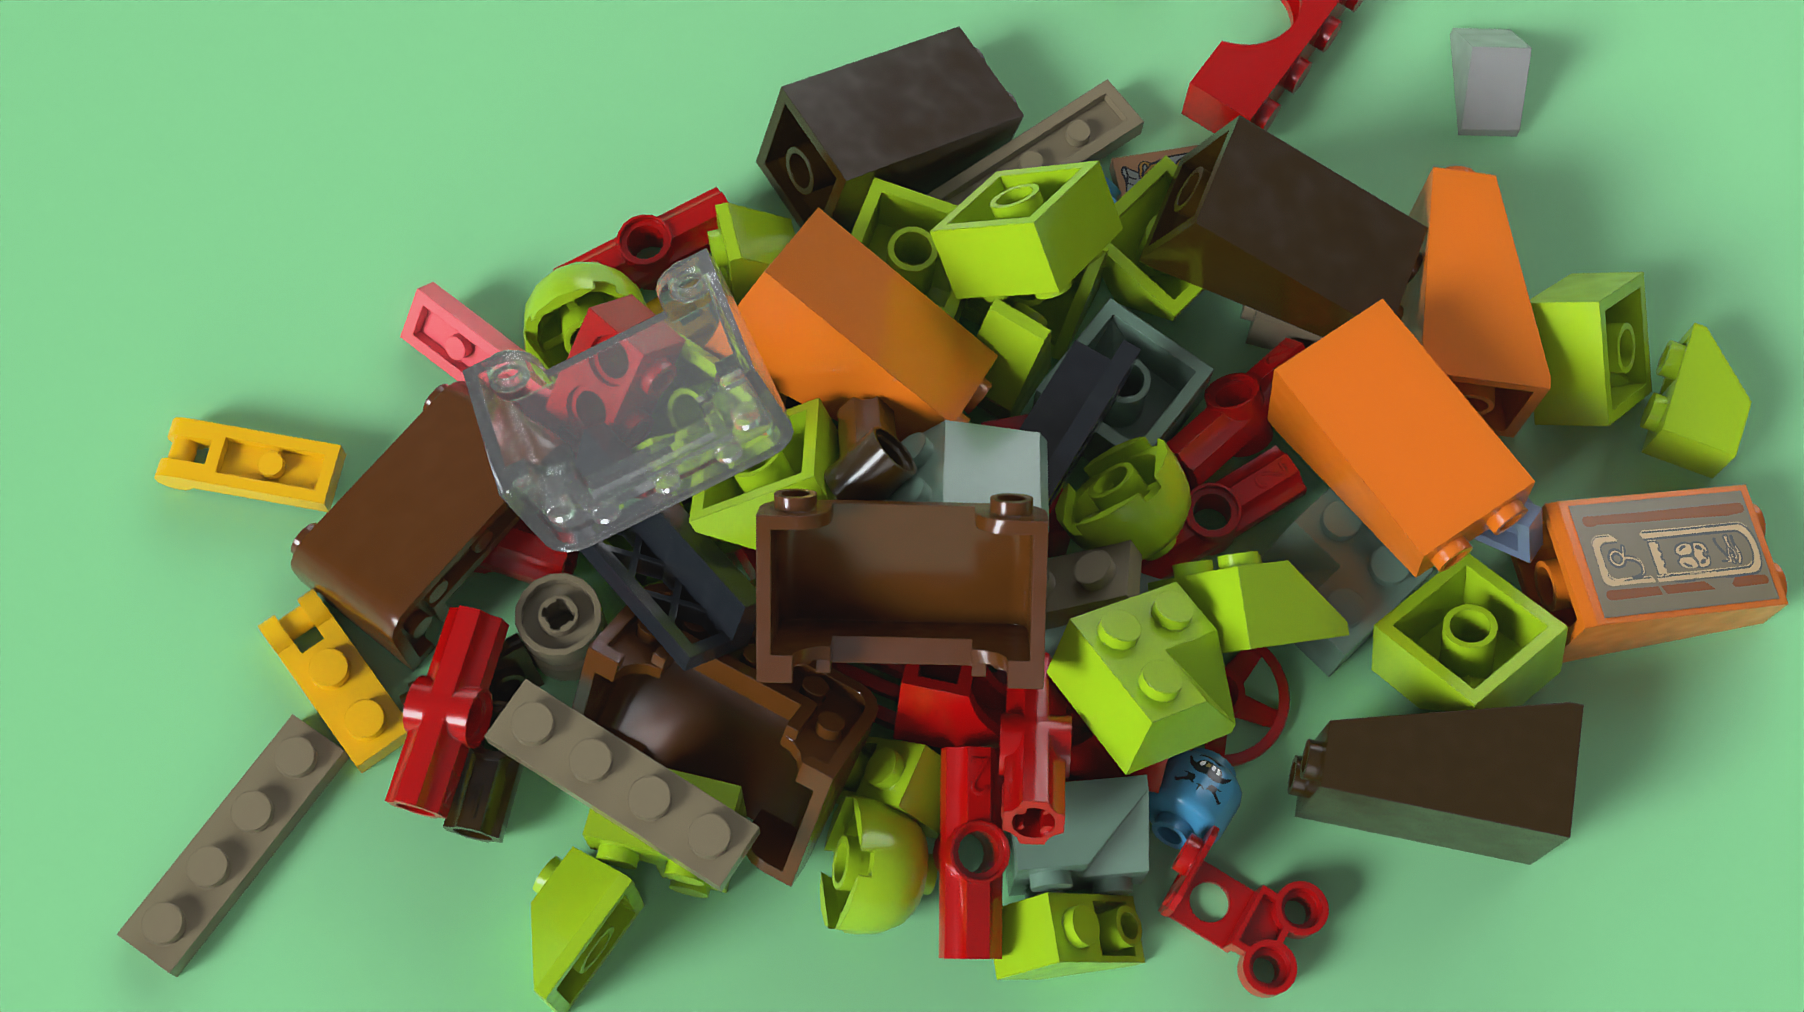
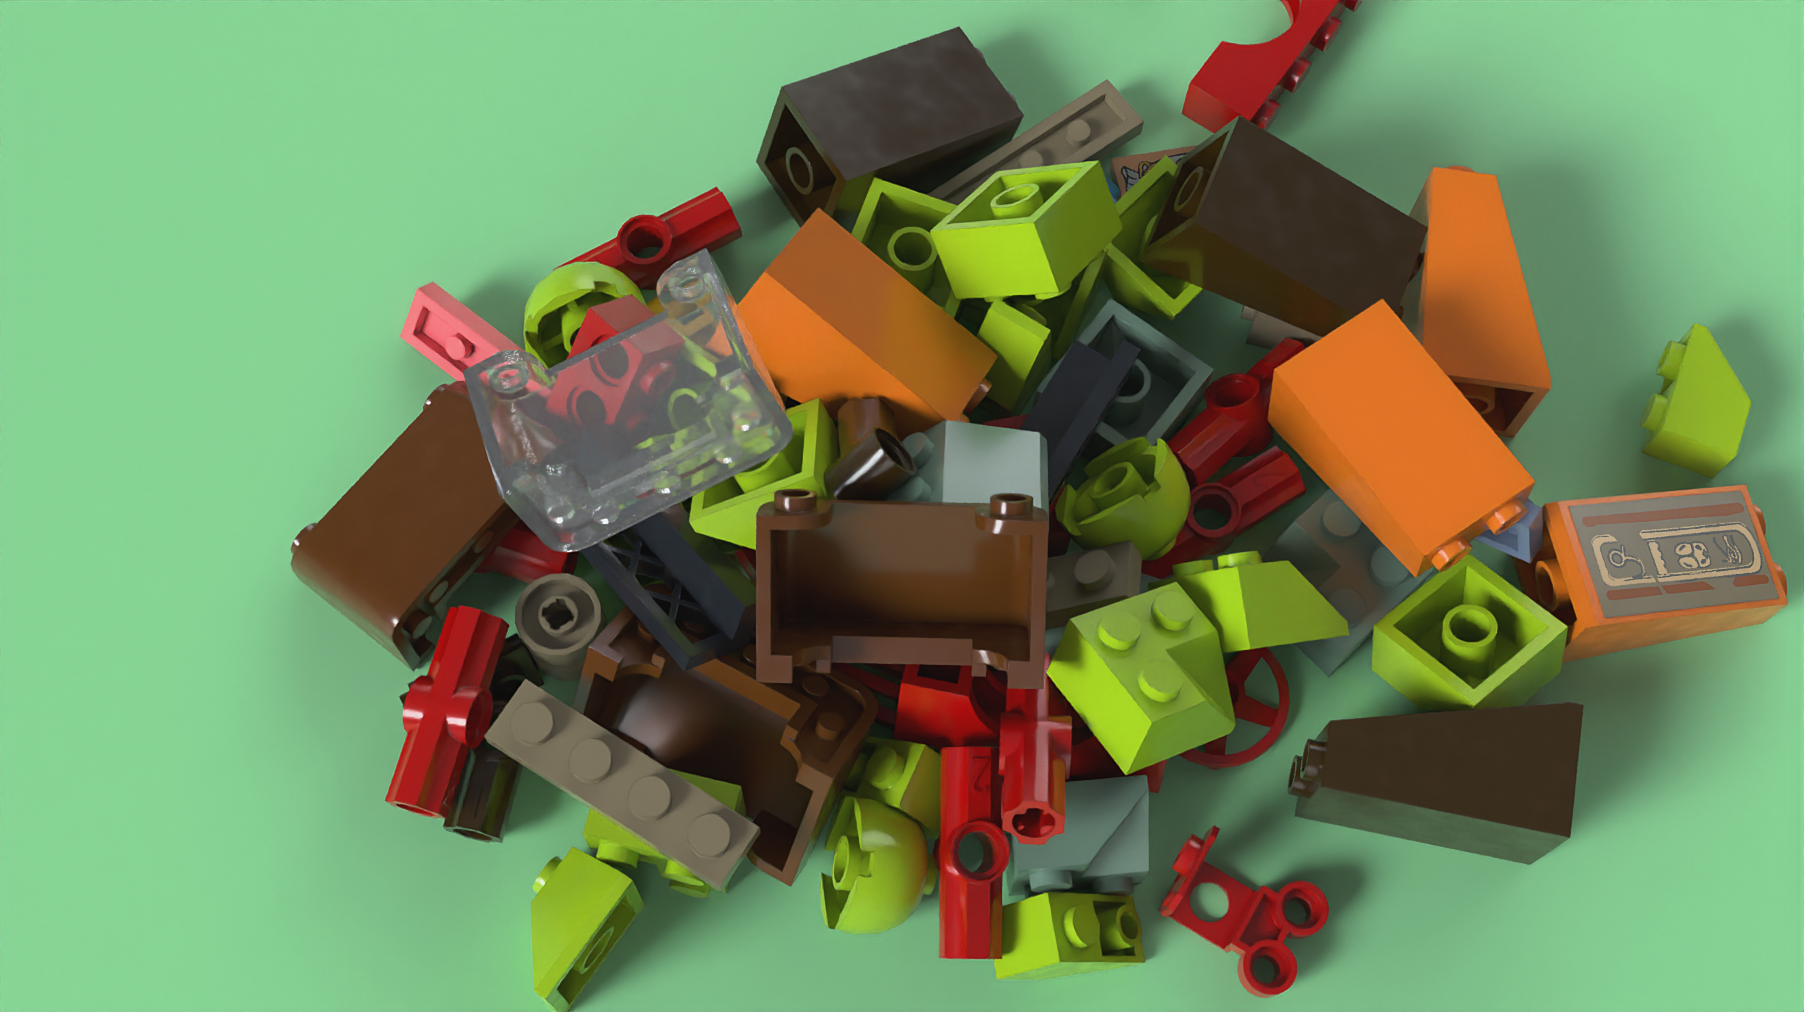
(233, 846): dark tan plate -> none
(252, 464): yellow plate -> none
(338, 682): yellow plate -> none
(746, 244): lime slope -> none
(1194, 796): dark azure head -> none
(1489, 80): light grey slope -> none
(1593, 347): lime slope -> none

